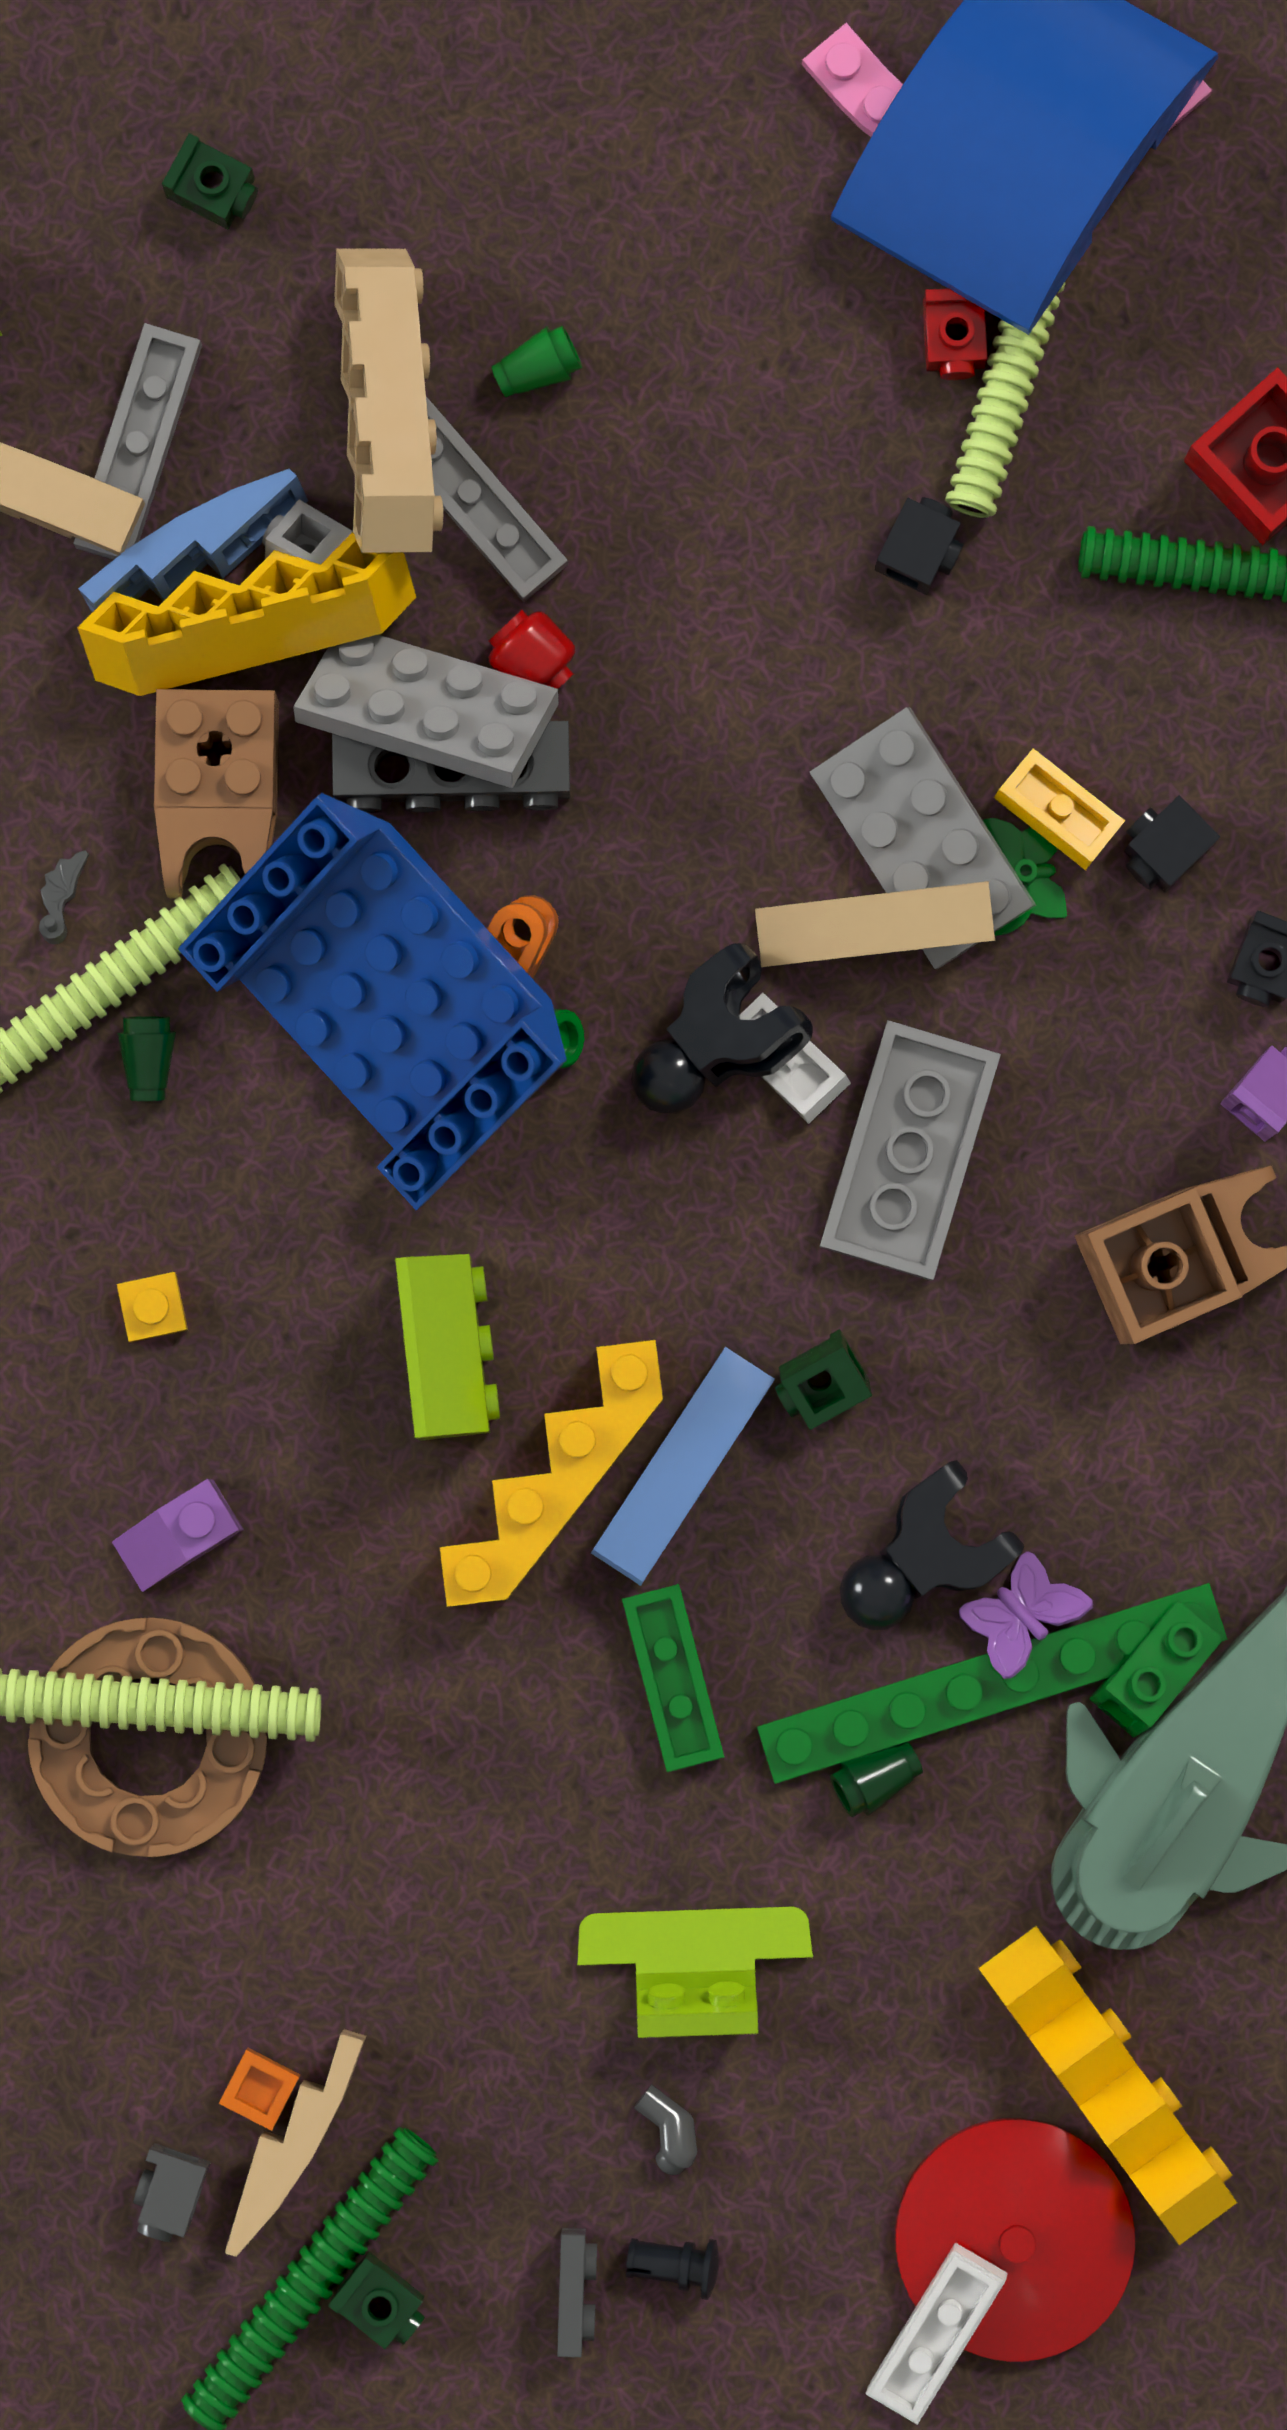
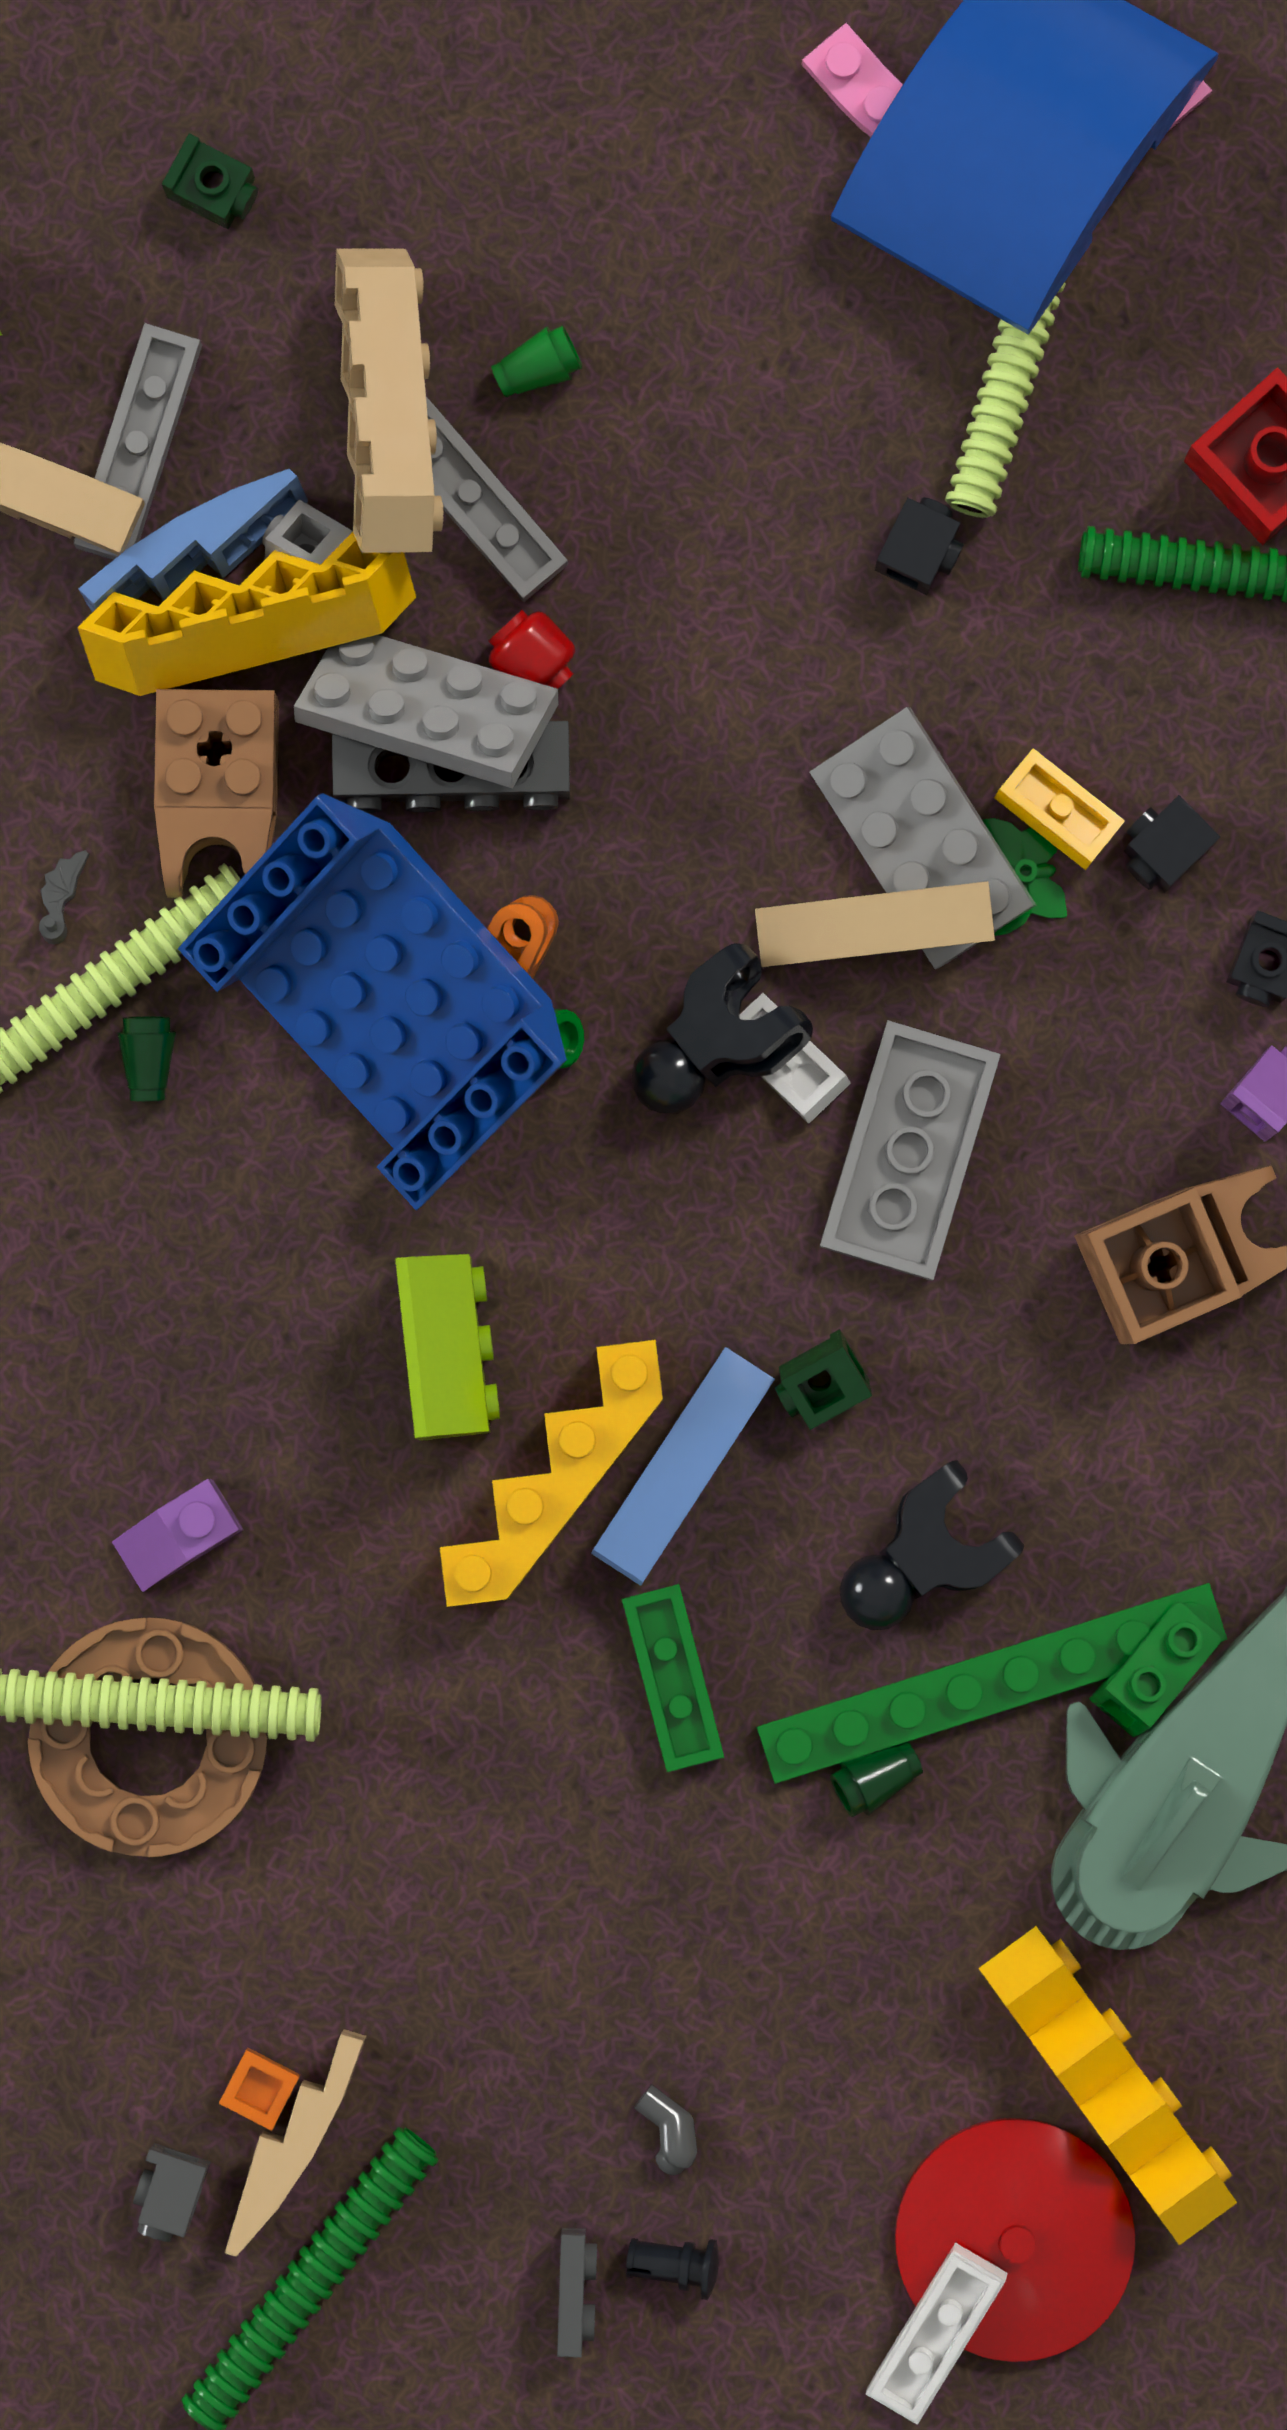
(152, 1307): yellow plate -> none
(372, 2280): dark green brick -> none
(695, 1963): lime plate -> none
(953, 357): red brick -> none
(1020, 1610): medium lavender piece -> none

